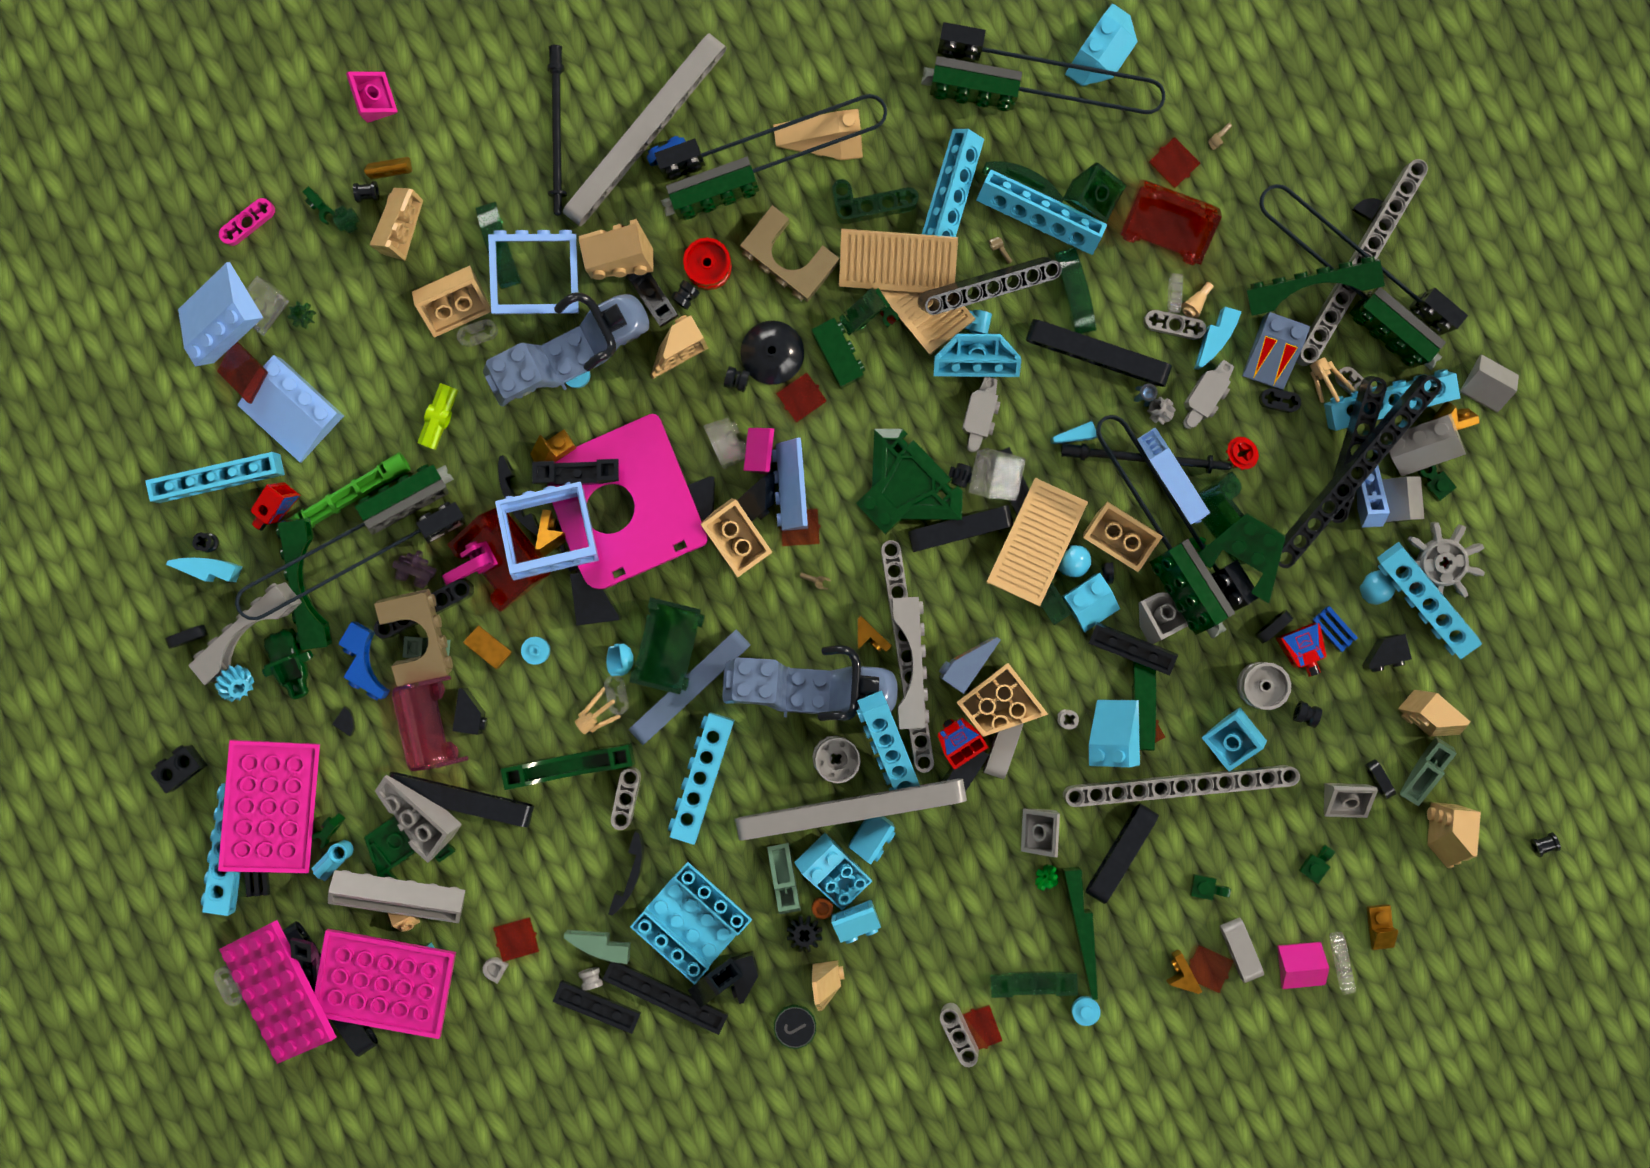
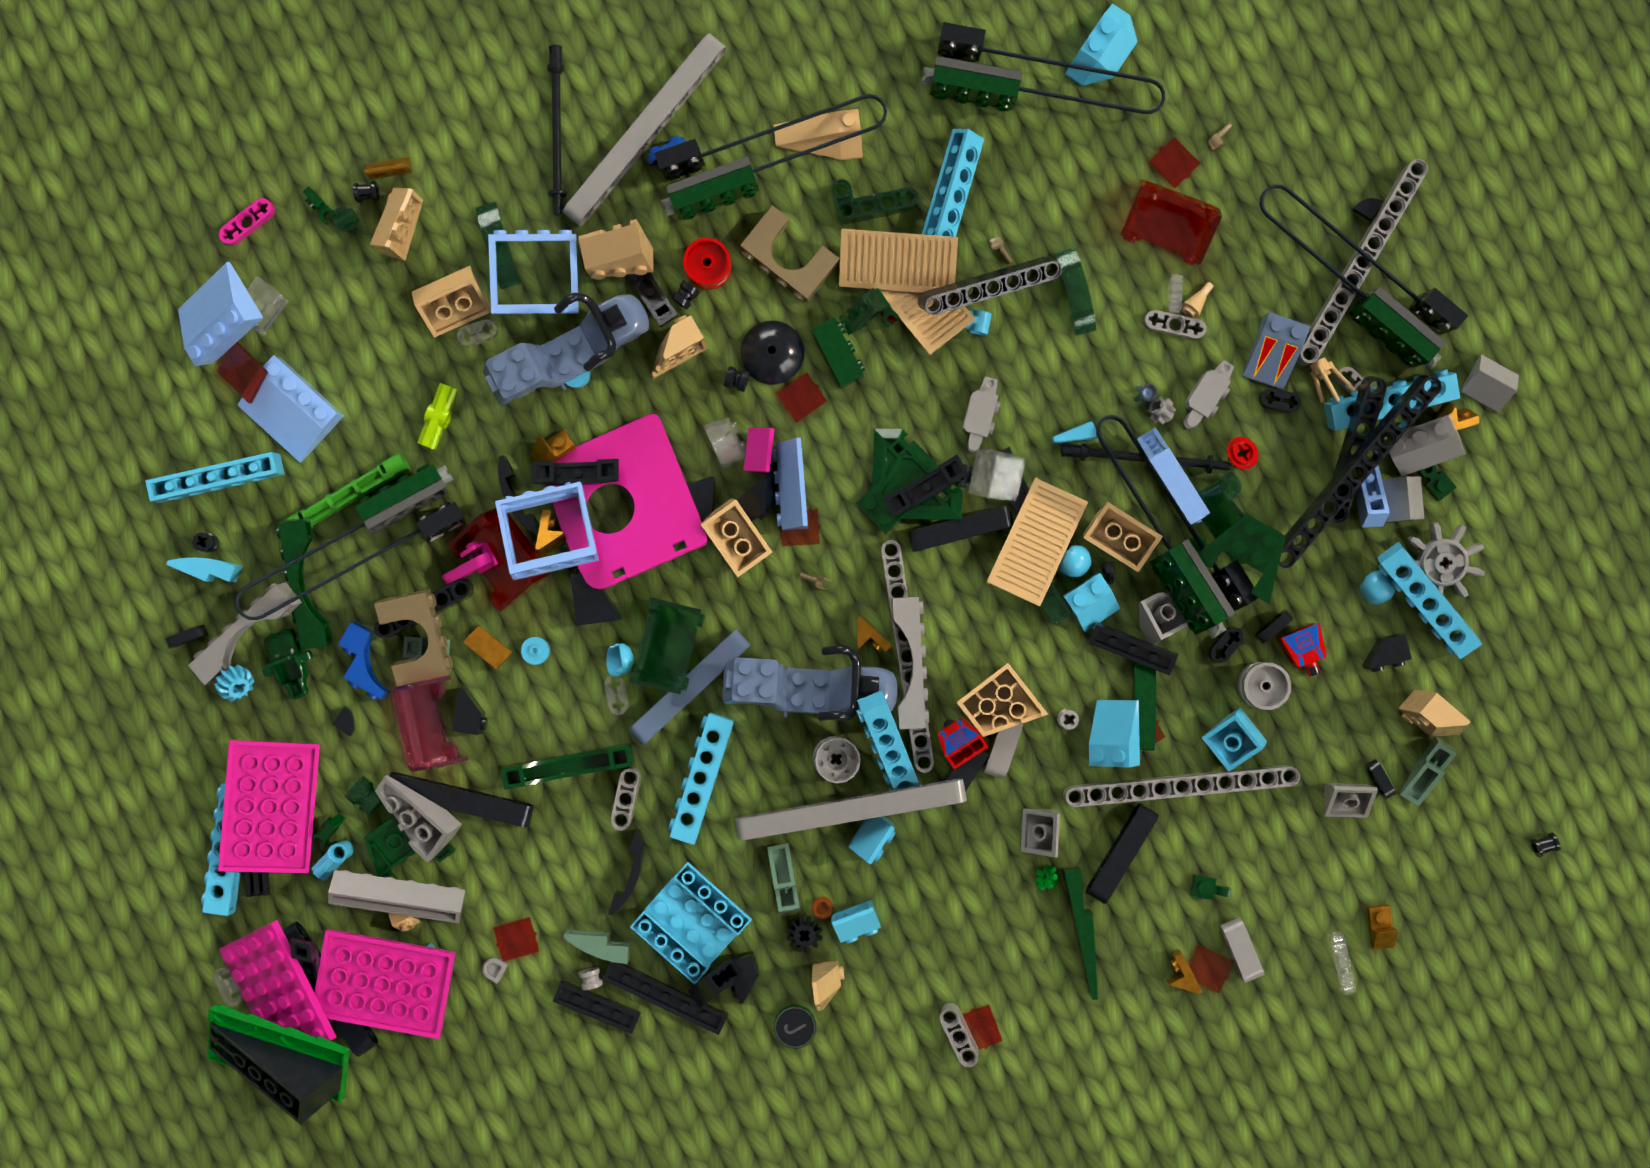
(180, 772): black brick -> none
(273, 504): red torso -> none
(281, 1062): none -> black piece
(296, 311): clear green gear -> none
(364, 795): none -> clear green wheel
(372, 95): dark pink slope -> none
(415, 566): hips -> none
(587, 722): tan plant -> none
(832, 871): medium azure slope -> none
(926, 487): none -> black slope
(965, 667): sand blue slope -> none
(977, 357): medium azure wedge -> none
(1025, 176): clear green slope -> none
(1034, 983): clear green slope -> none
(1041, 212): medium azure brick -> none
(1085, 1011): medium azure wheel -> none
(1095, 192): clear green slope -> none
(1098, 353): black beam -> none
(1217, 336): medium azure slope -> none
(1222, 641): none -> black beam
(1302, 965): dark pink slope -> none
(1307, 714): black wheel -> none
(1315, 866): dark green plate -> none
(1347, 642): blue tile -> none
(1362, 276): dark green arch -> none
(1453, 832): tan wedge -> none

